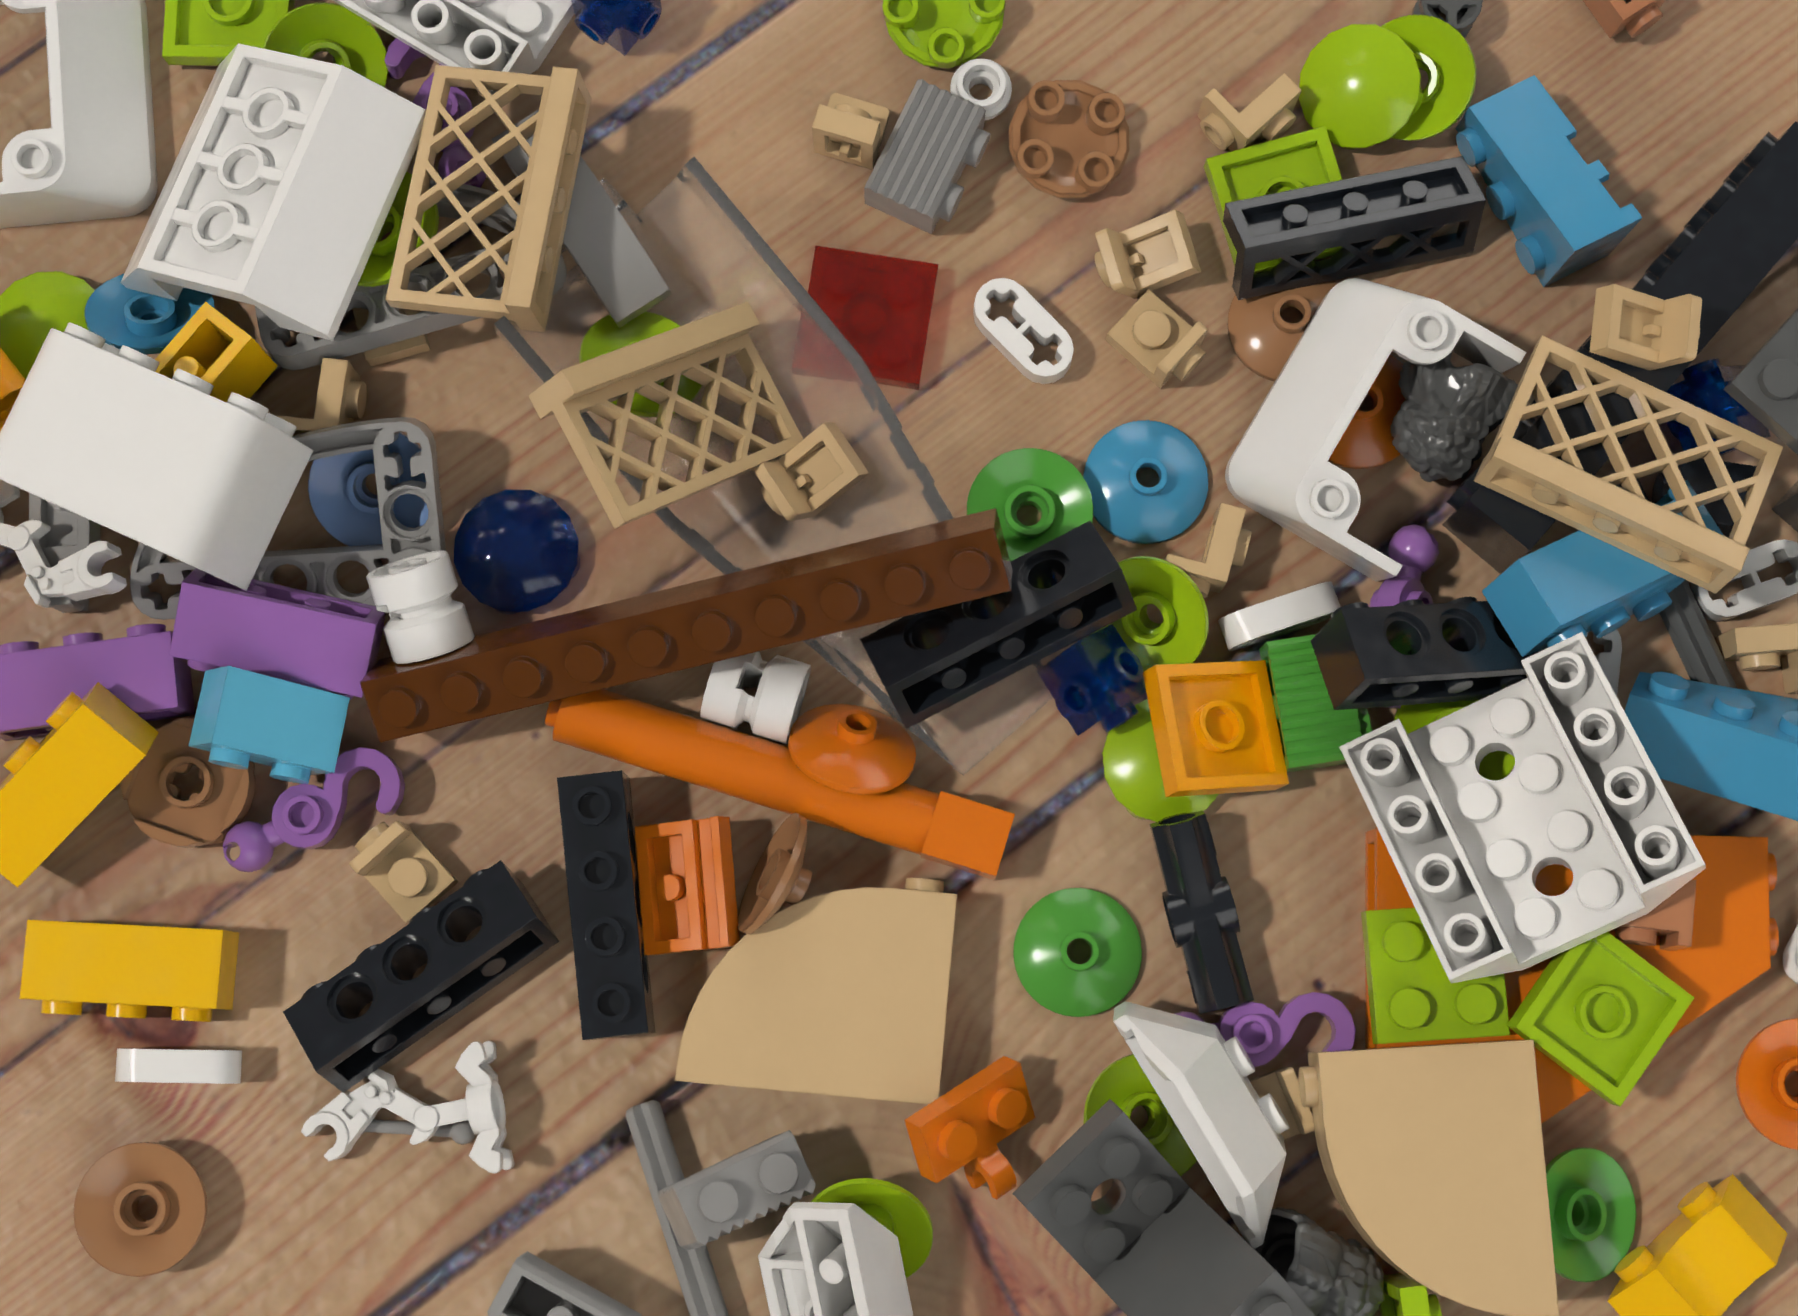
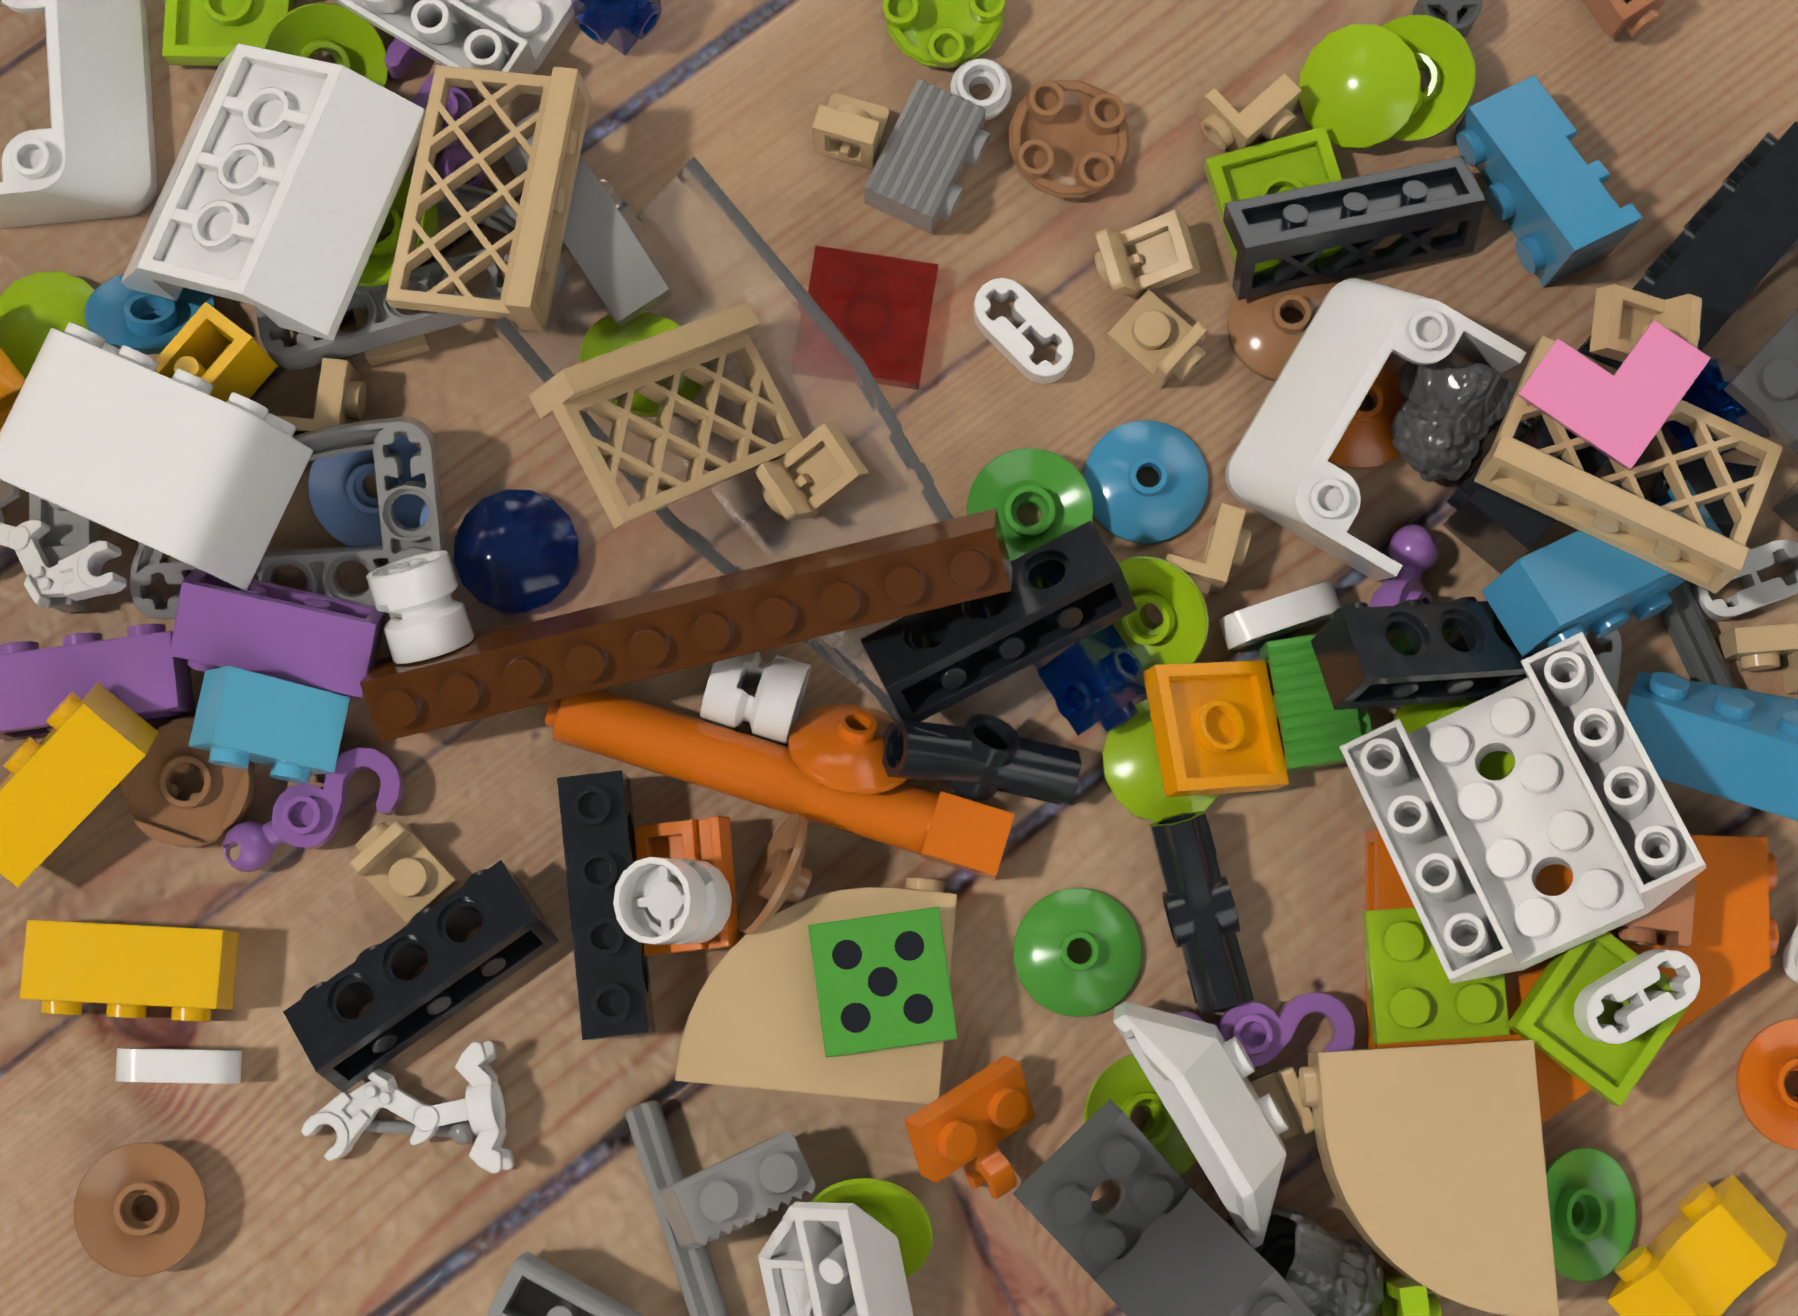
(672, 901): none -> white wheel
(882, 981): none -> bright green tile
(981, 759): none -> black piece
(1618, 410): none -> bright pink tile
(1644, 1008): none -> white beam

